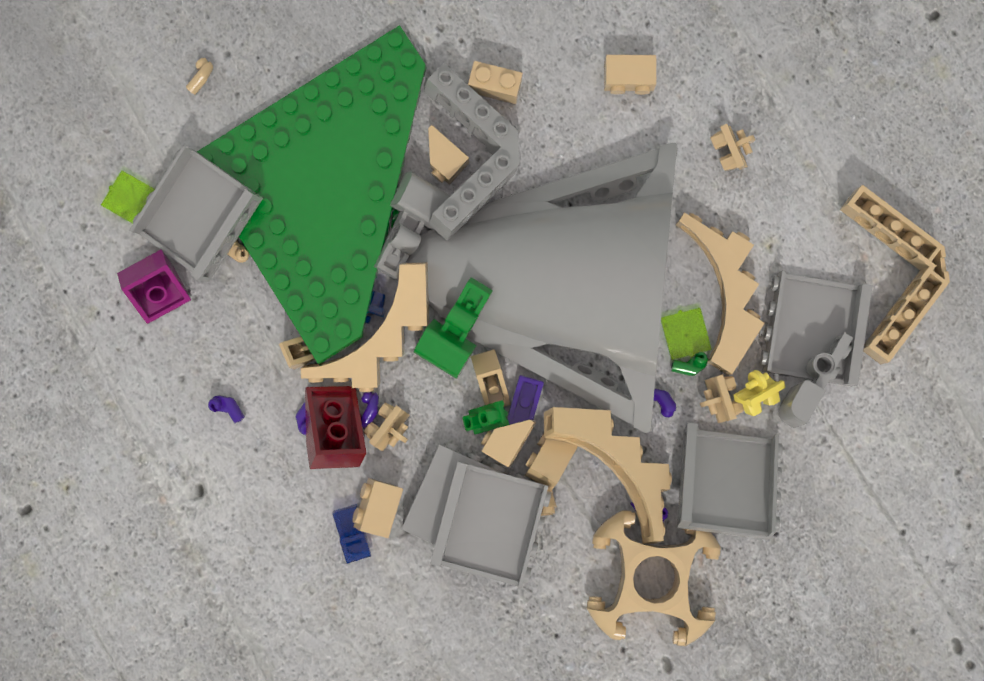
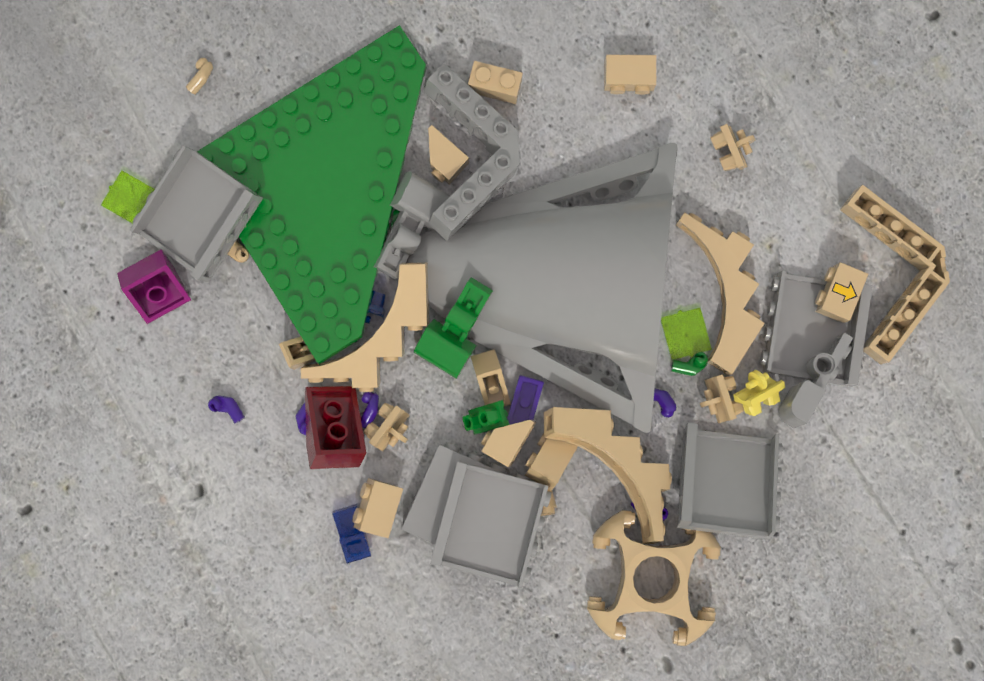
(841, 292): none -> tan brick

